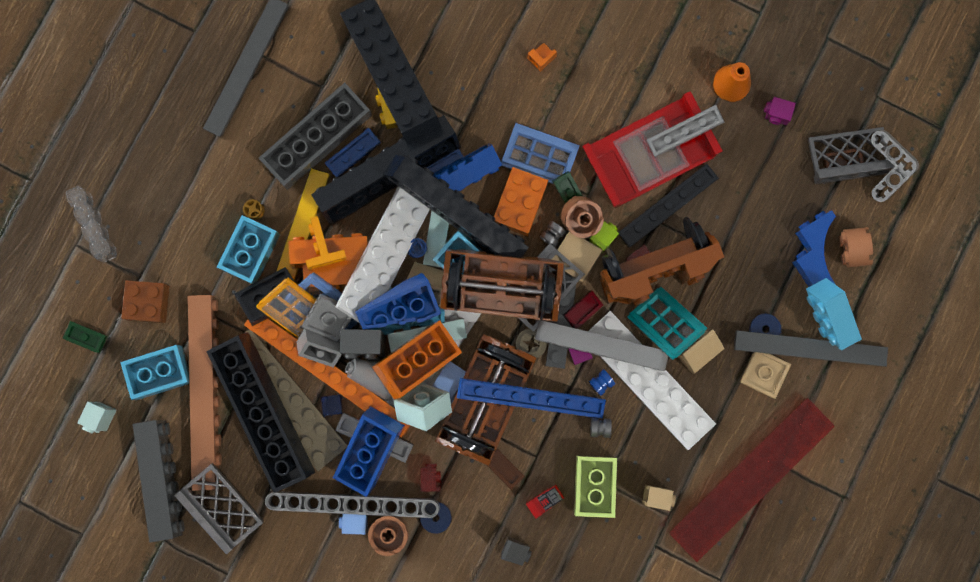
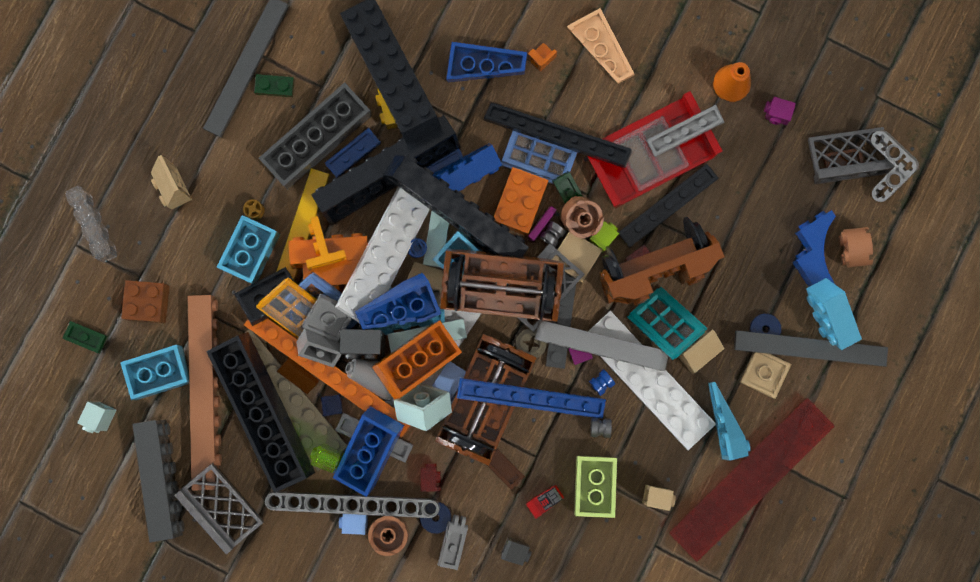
(170, 183): none -> tan slope
(274, 85): none -> dark green plate
(297, 375): none -> reddish brown tile
(326, 457): none -> clear neon green brick
(453, 543): none -> light grey hinge
(483, 62): none -> blue wedge
(542, 224): none -> magenta tile
(558, 135): none -> black tile
(583, 309): dark red tile -> none
(601, 42): none -> light nougat wing
(730, 436): none -> medium azure wedge

